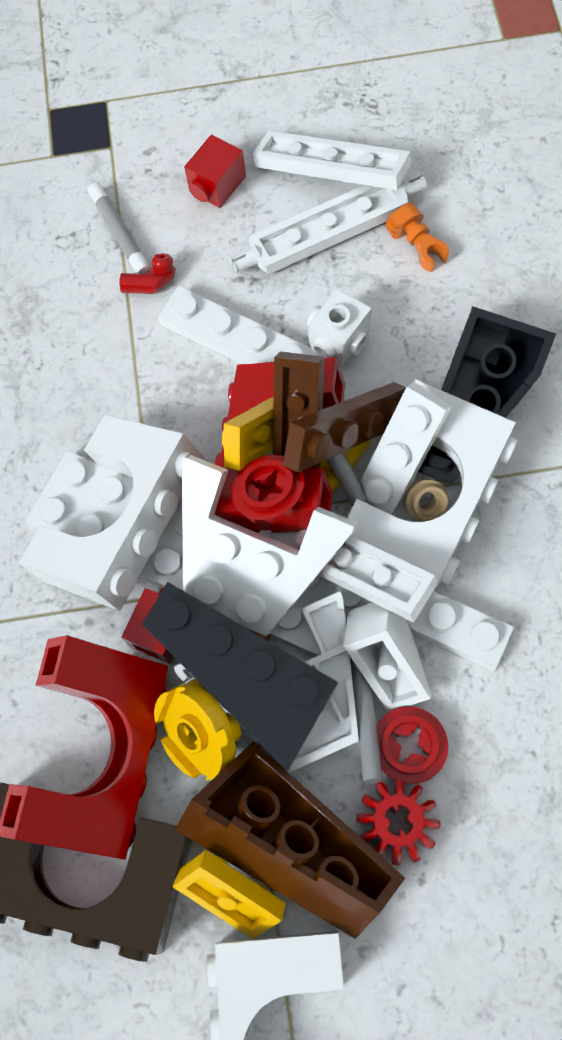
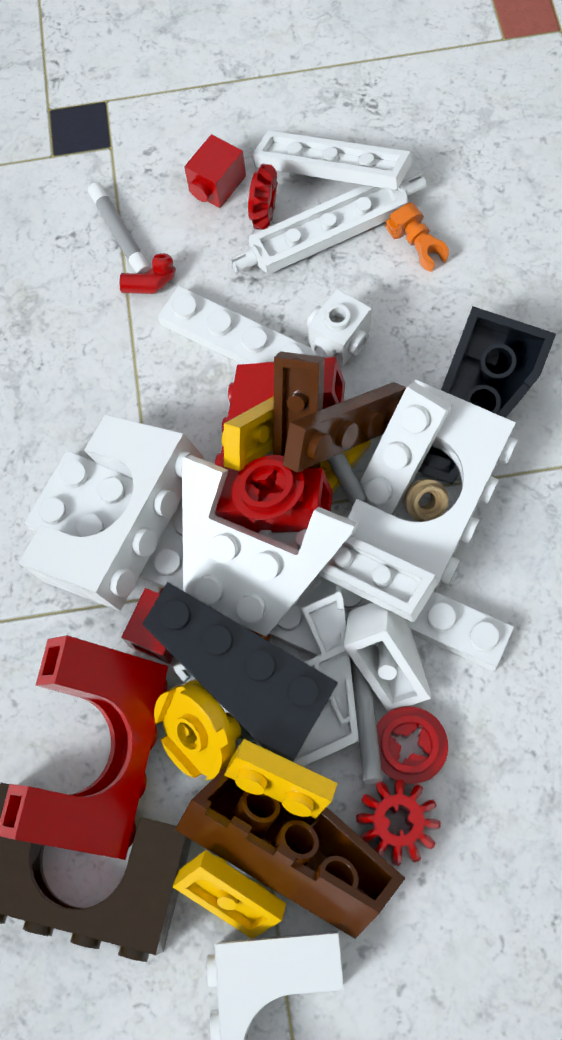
(262, 196): none -> red gear
(269, 774): none -> yellow plate

